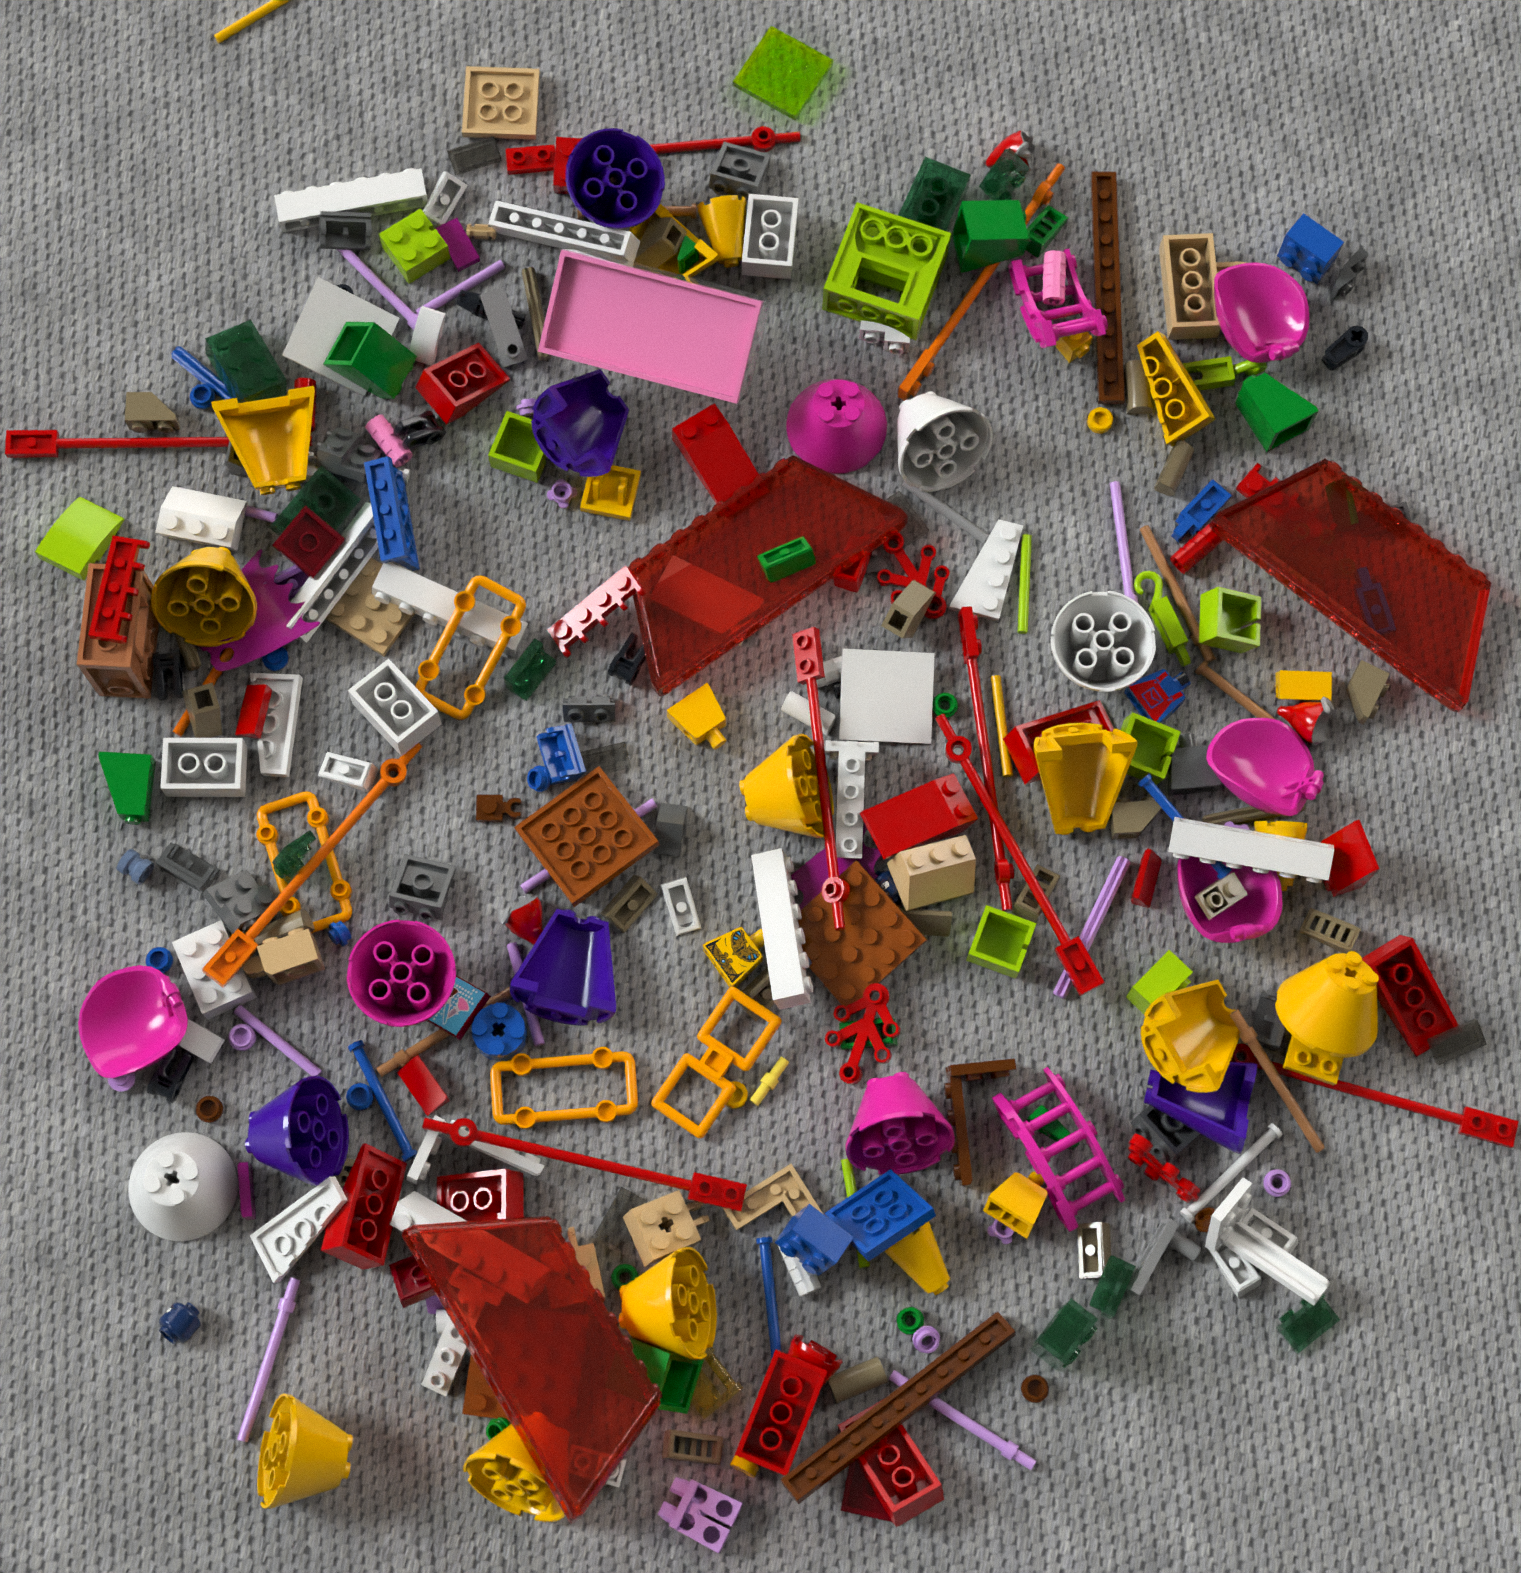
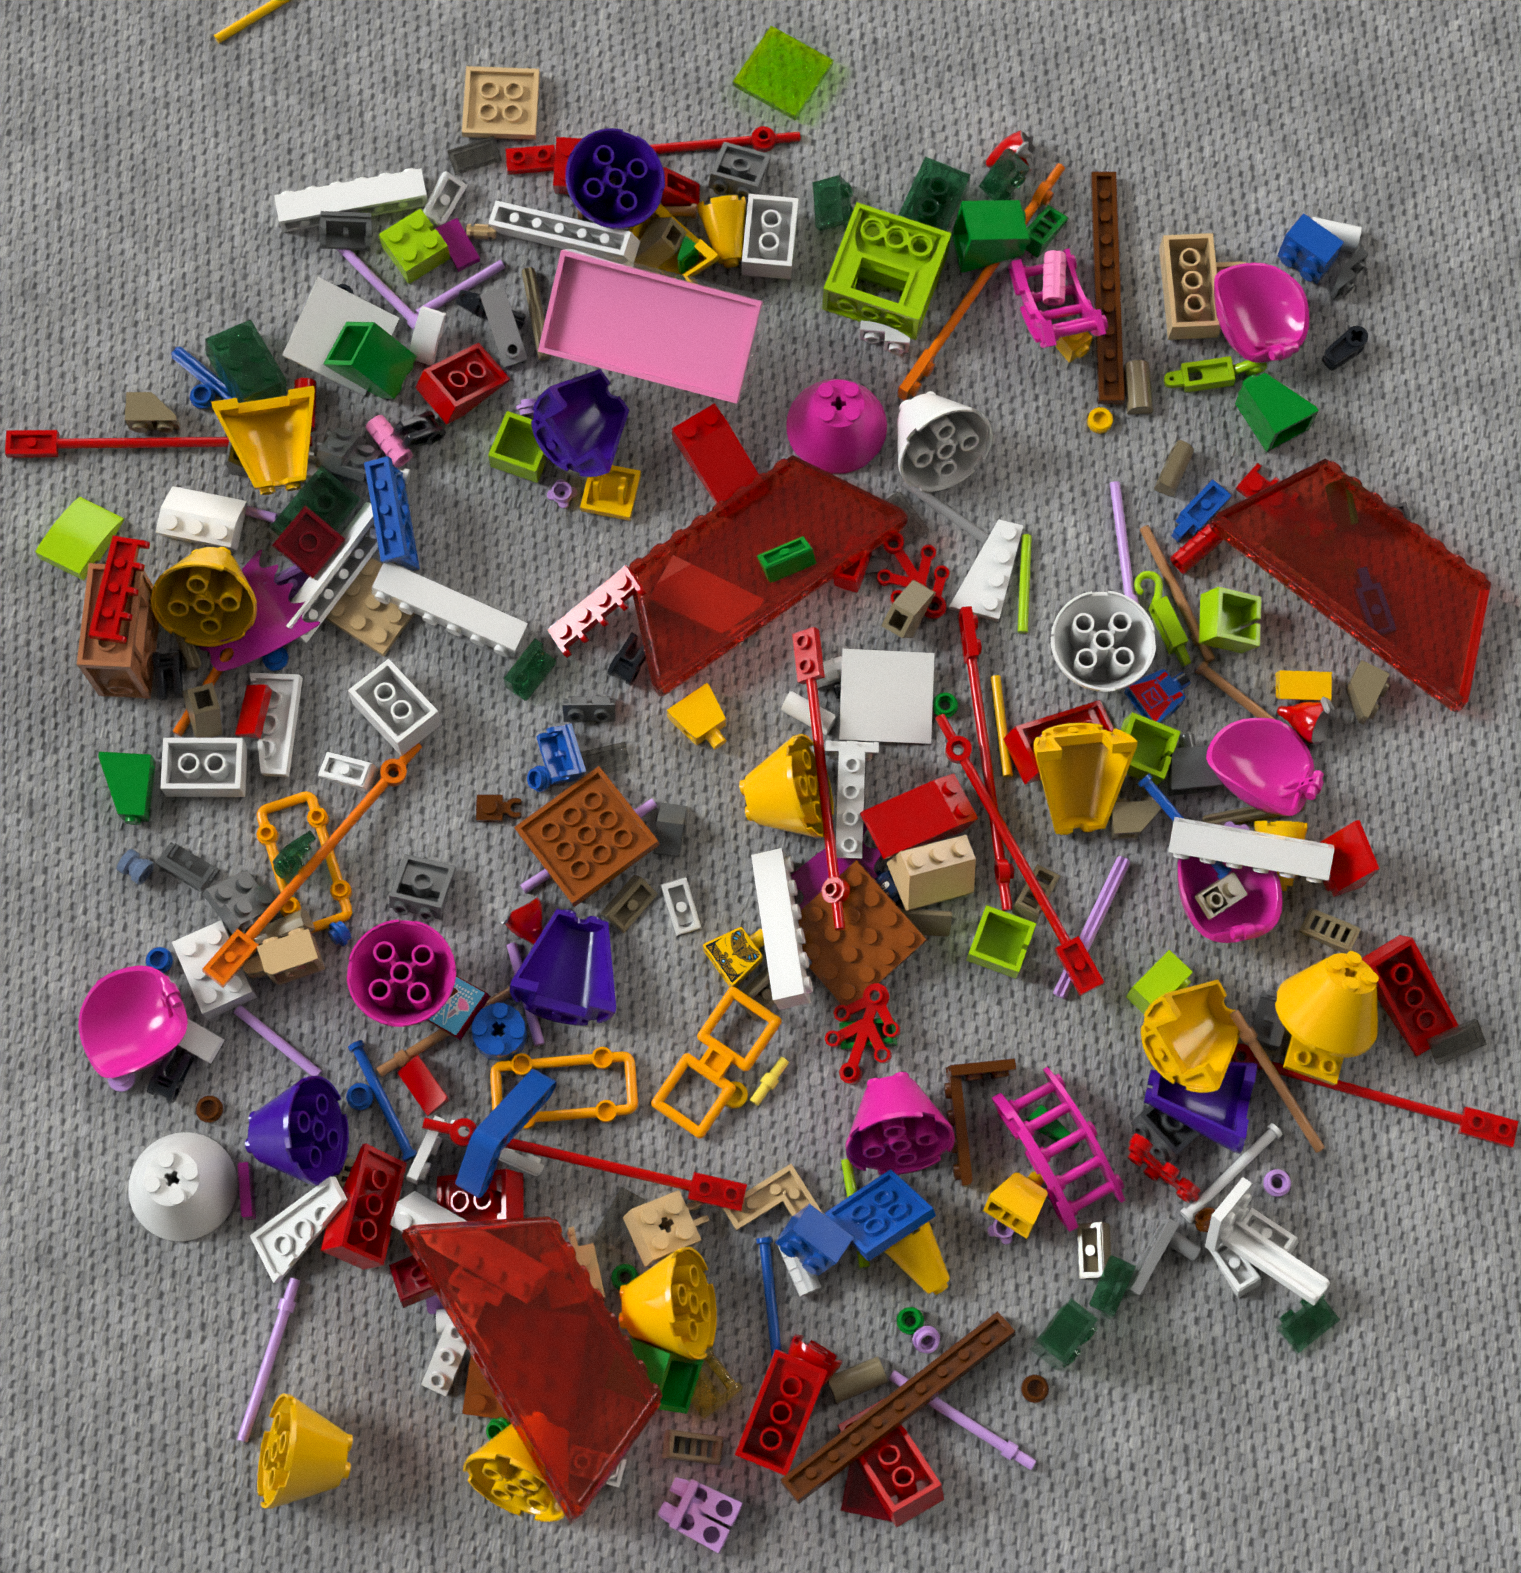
(179, 1322): dark blue head -> none
(242, 1037): lavender plate -> none
(499, 1129): none -> blue beam
(510, 626): light orange bar -> none
(679, 190): none -> red slope
(744, 1466): yellow tile -> none
(832, 202): none -> clear green bracket
(1146, 879): red slope -> none
(1176, 397): yellow wedge -> none
(1348, 233): none -> white brick

